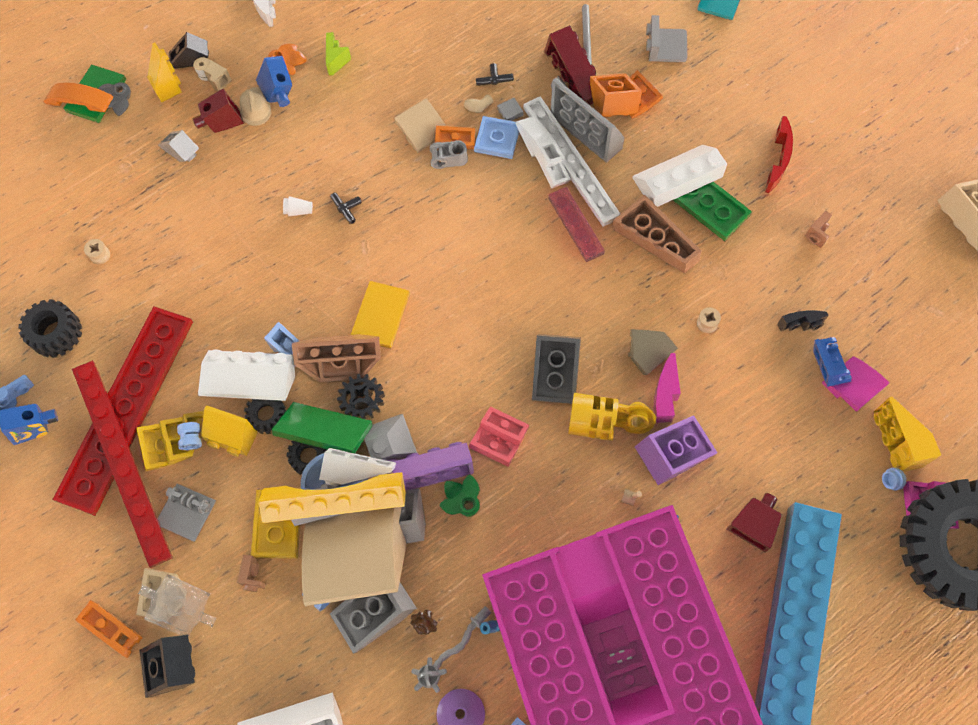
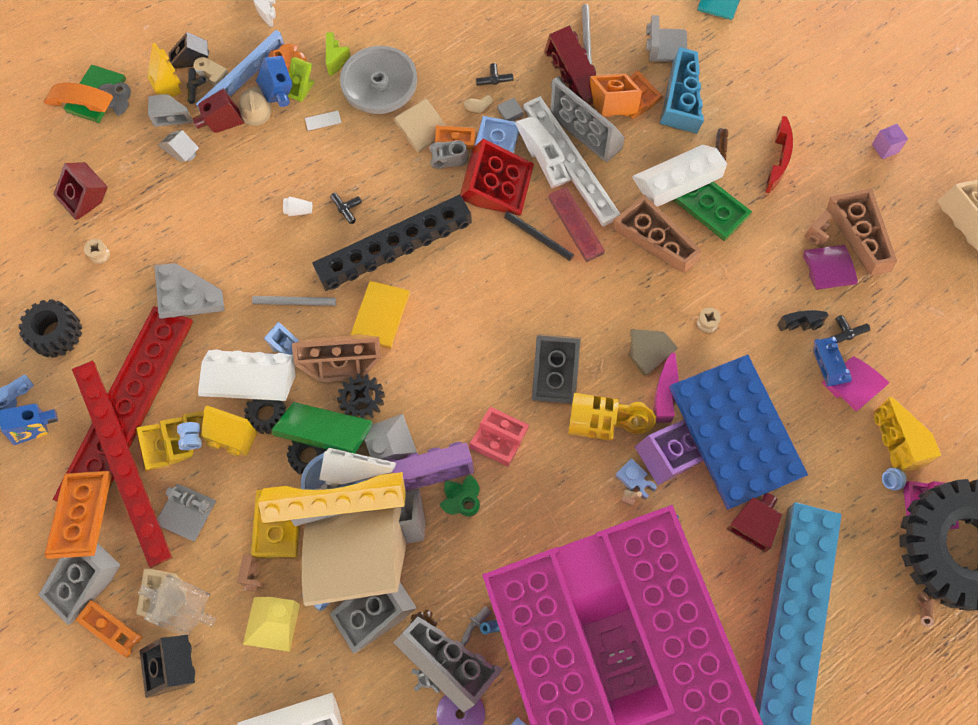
(77, 582): none -> light grey slope
(78, 515): none -> orange tile
(79, 189): none -> dark red slope
(165, 111): none -> light grey slope
(185, 293): none -> light grey plate
(192, 84): none -> black piece
(247, 67): none -> light blue tile
(271, 623): none -> light yellow slope
(278, 300): none -> light grey bar
(299, 75): none -> lime slope
(323, 120): none -> white sticker
(378, 79): none -> light grey dish
(382, 241): none -> black brick
(447, 663): none -> light grey wedge
(496, 179): none -> red slope
(539, 236): none -> black bar
(633, 476): none -> light blue plate
(682, 100): none -> dark azure wedge
(722, 141): none -> reddish brown axle
(737, 431): none -> blue plate
(830, 267): none -> magenta slope
(847, 332): none -> black piece
(864, 229): none -> nougat wedge
(889, 141): none -> medium lavender brick
(926, 609): none -> nougat arm

